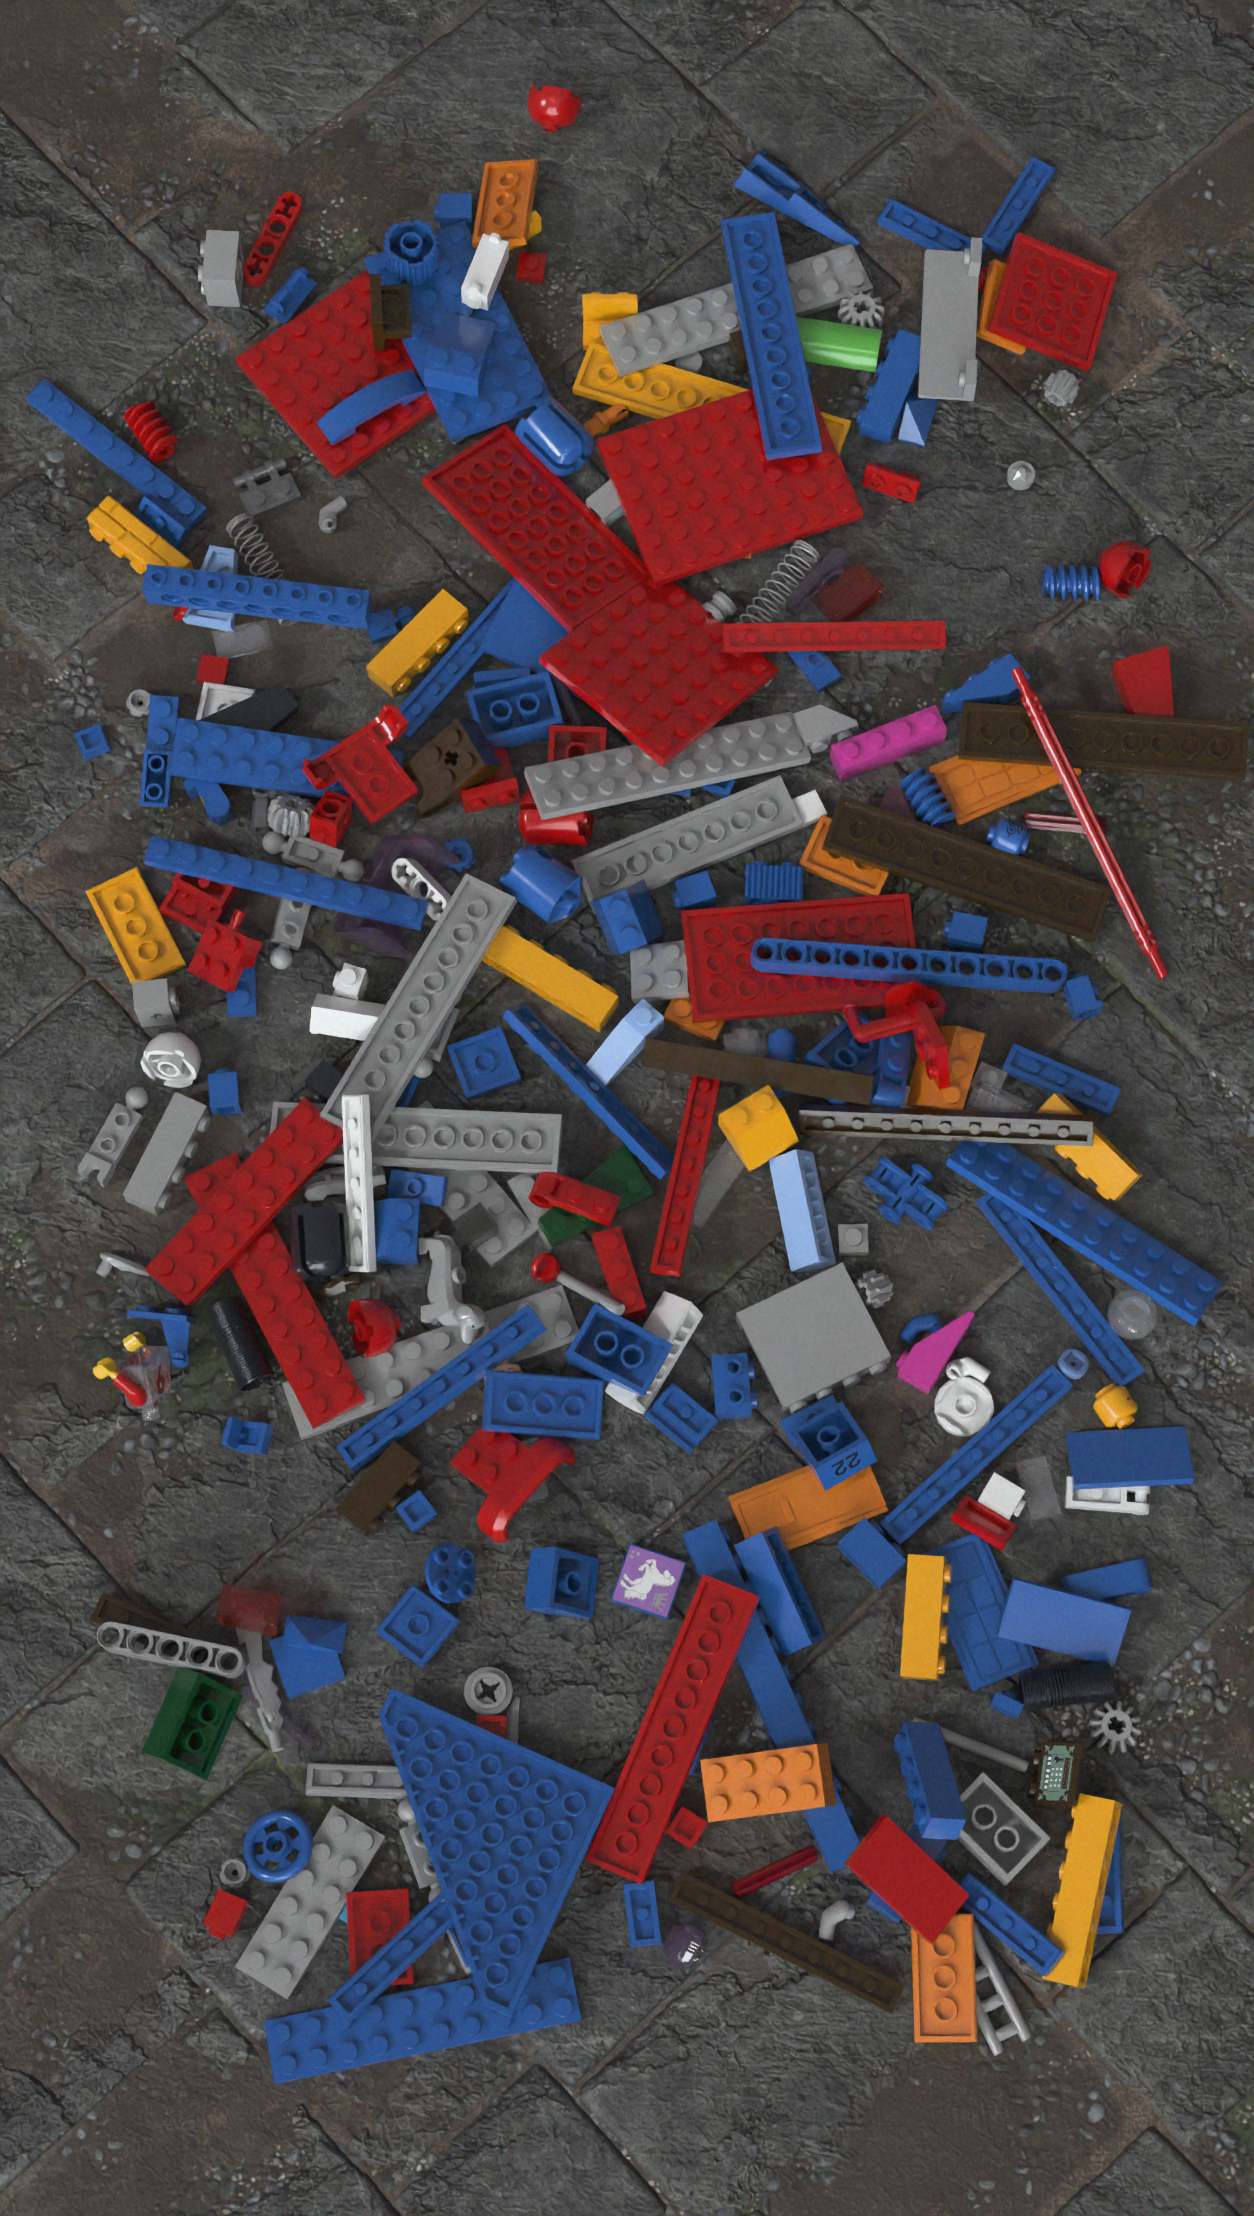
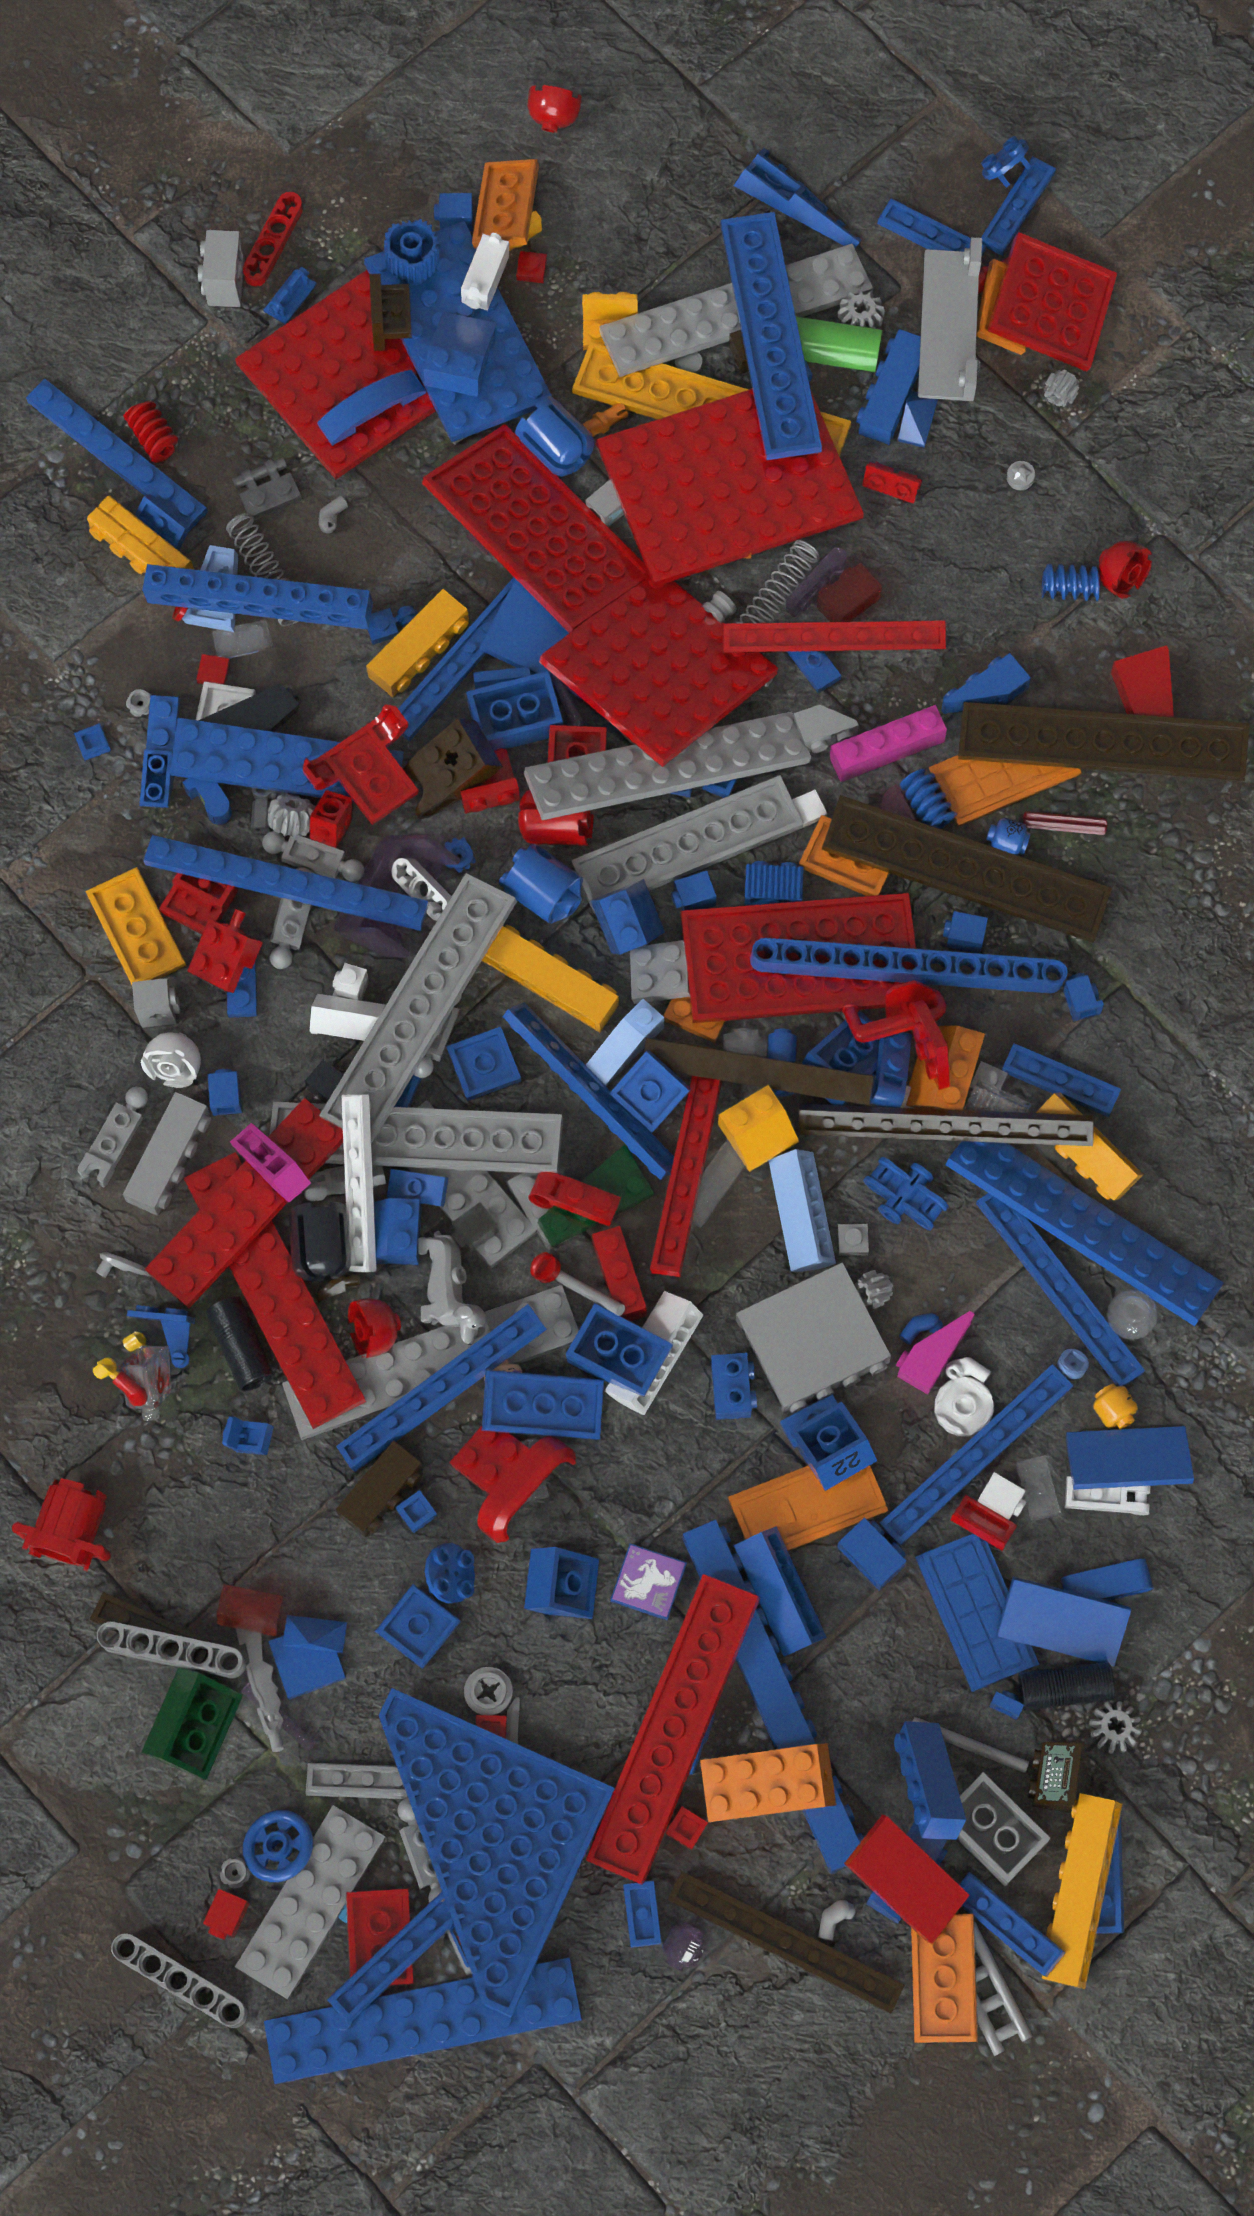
(66, 1525): none -> red container
(167, 1971): none -> light grey beam
(270, 1162): none -> dark pink slope
(650, 1091): none -> blue plate
(681, 1418): blue plate -> none
(774, 1871): dark red axle -> none
(924, 1617): light orange brick -> none
(1005, 159): none -> blue plate
(1090, 823): red axle -> none

